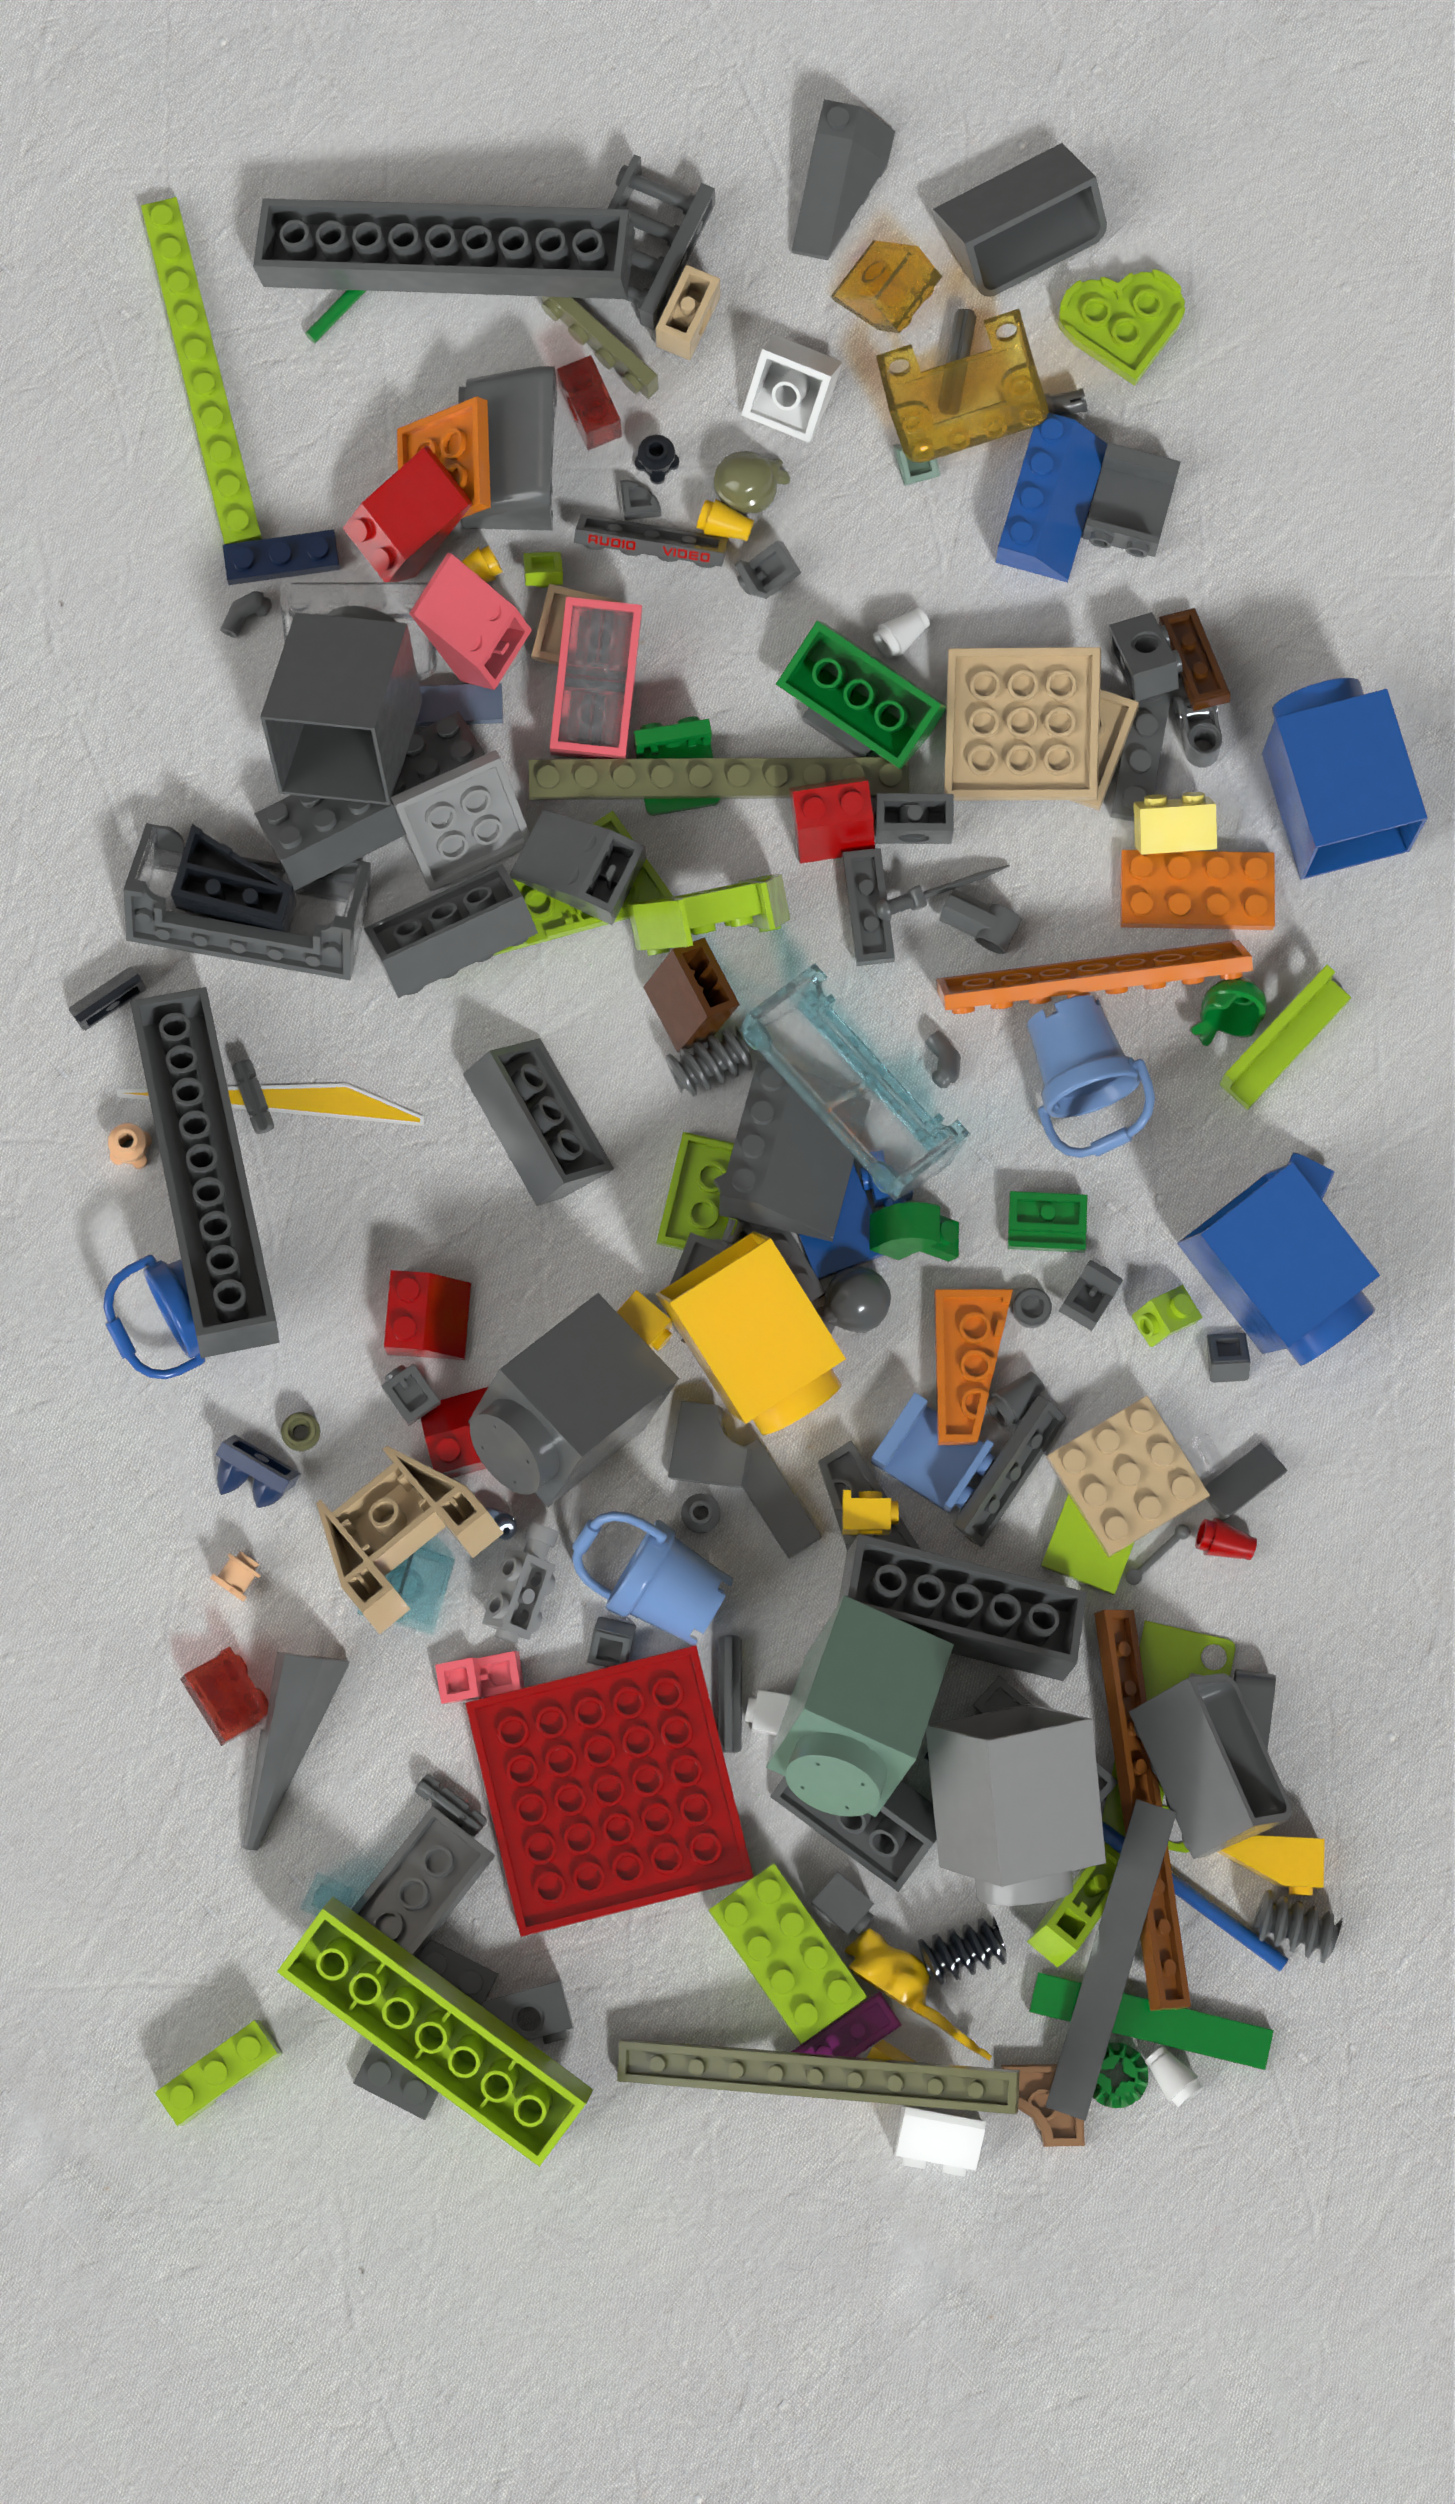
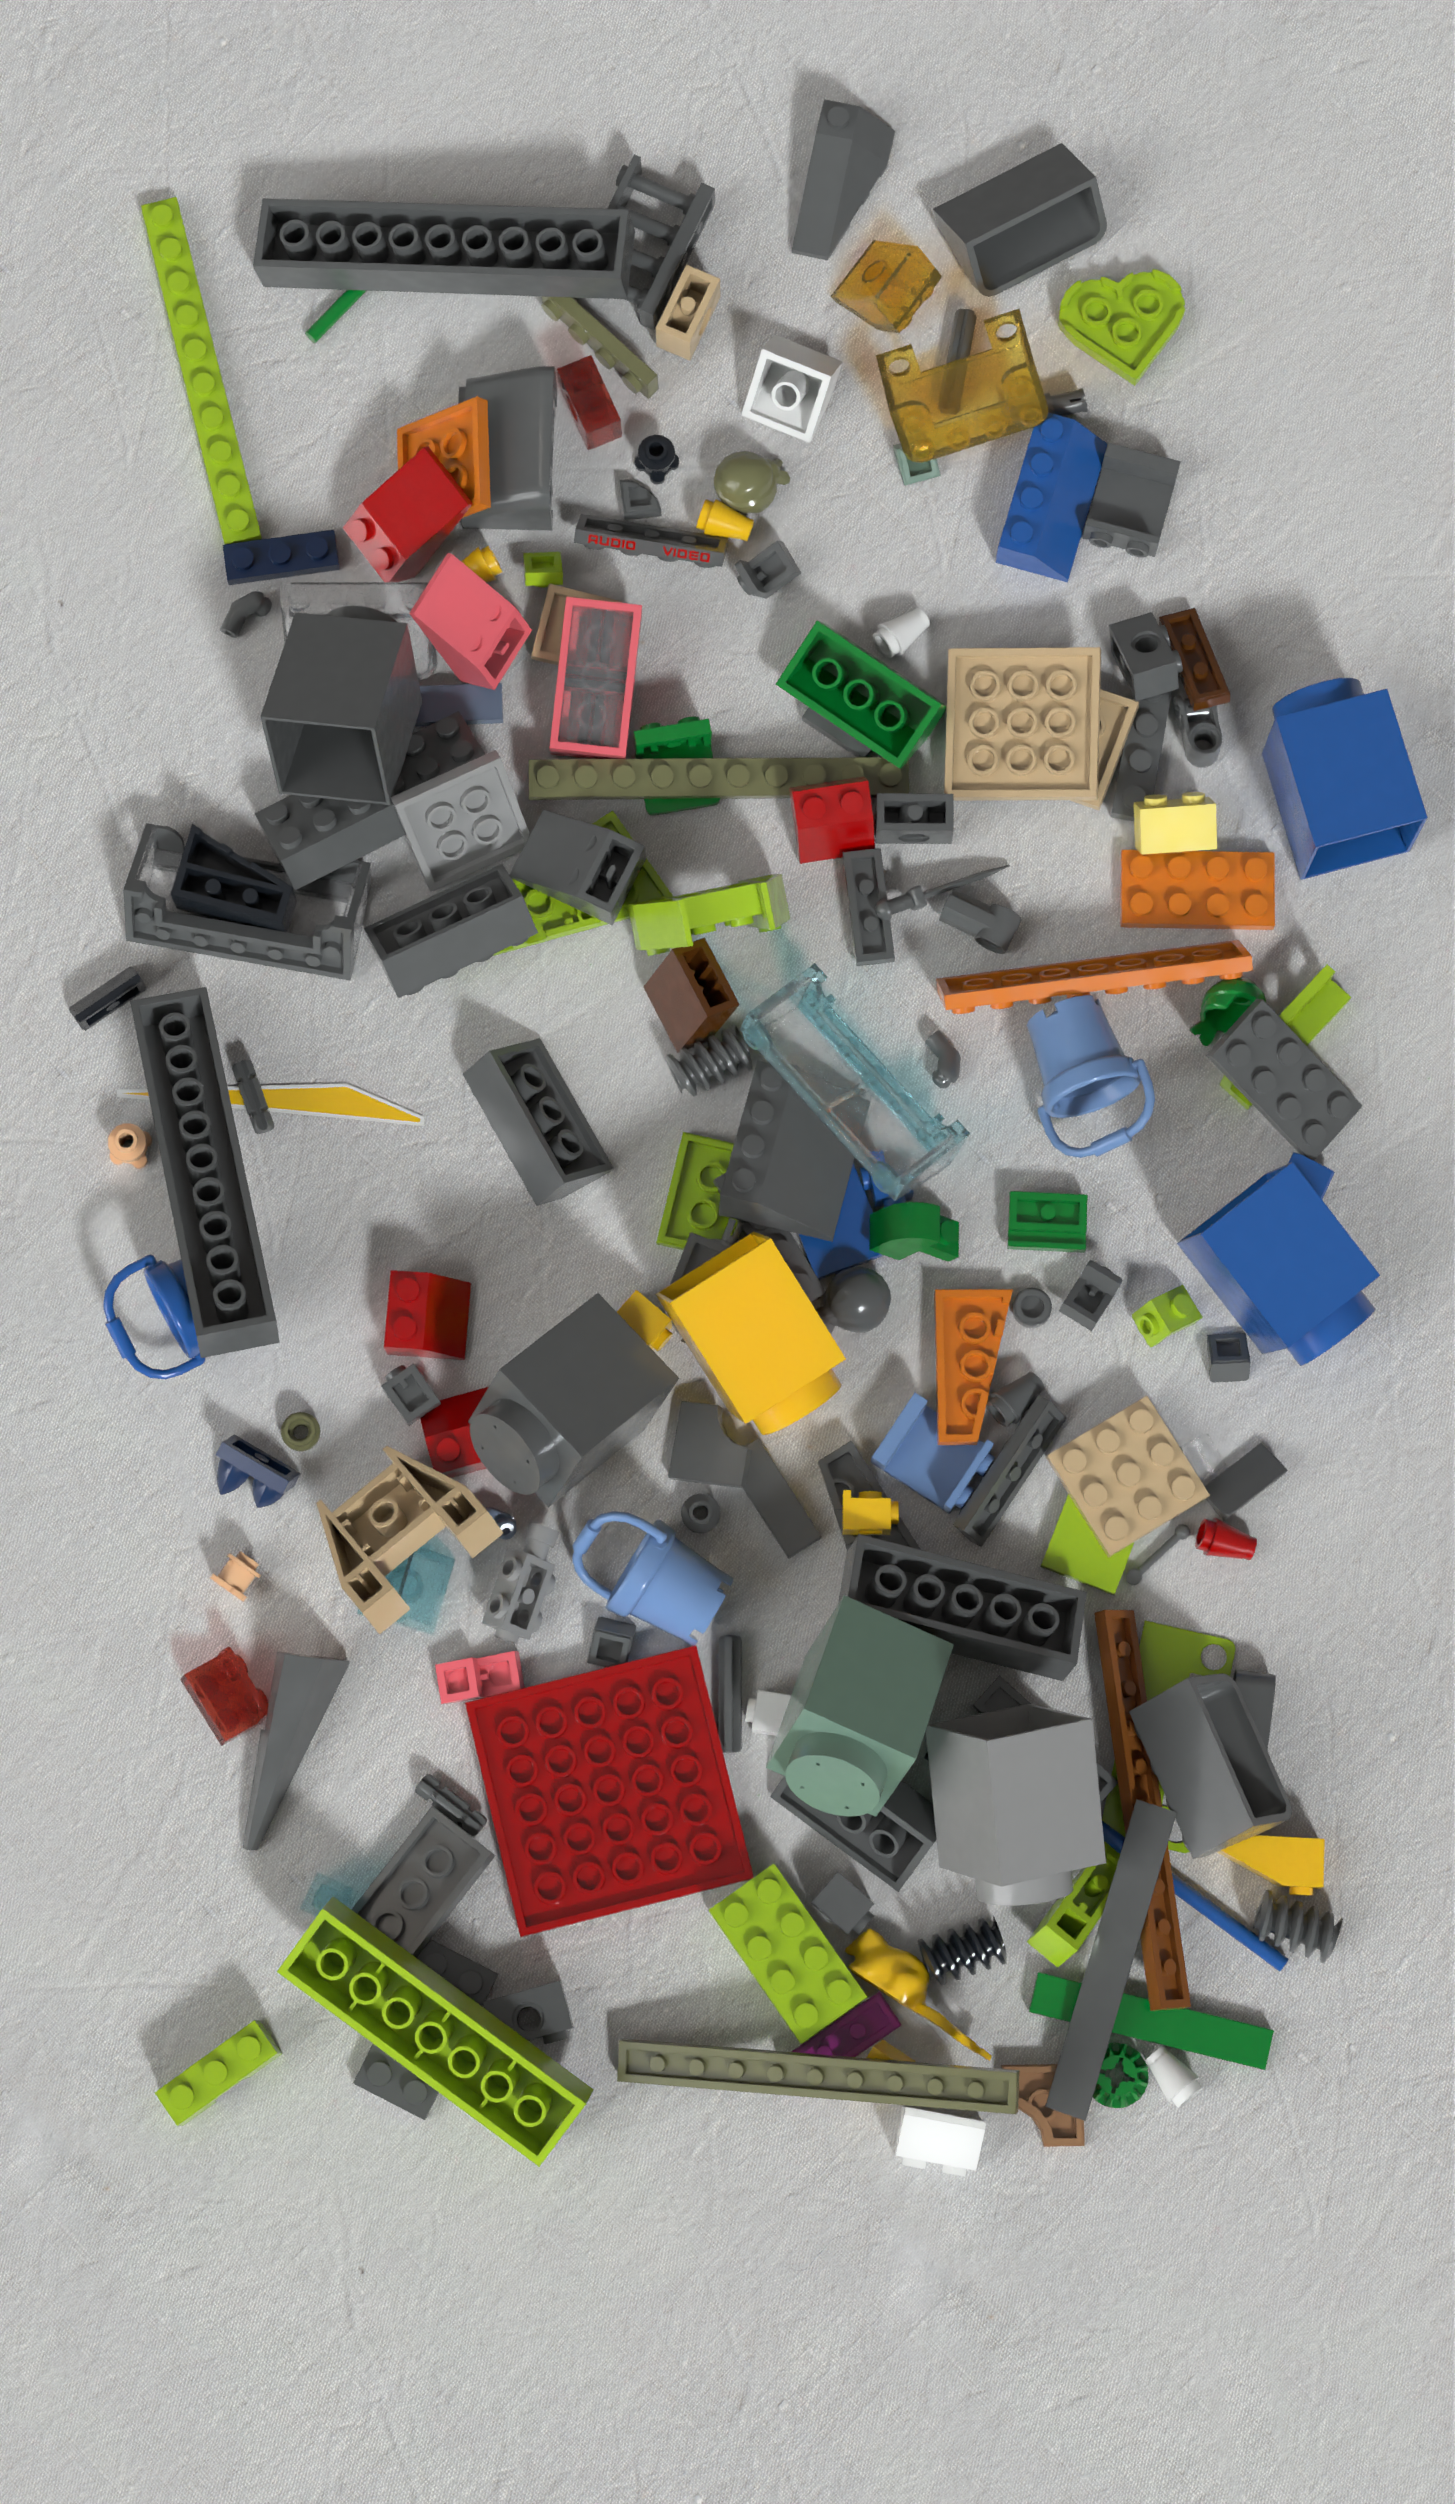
(1284, 1080): none -> dark grey plate

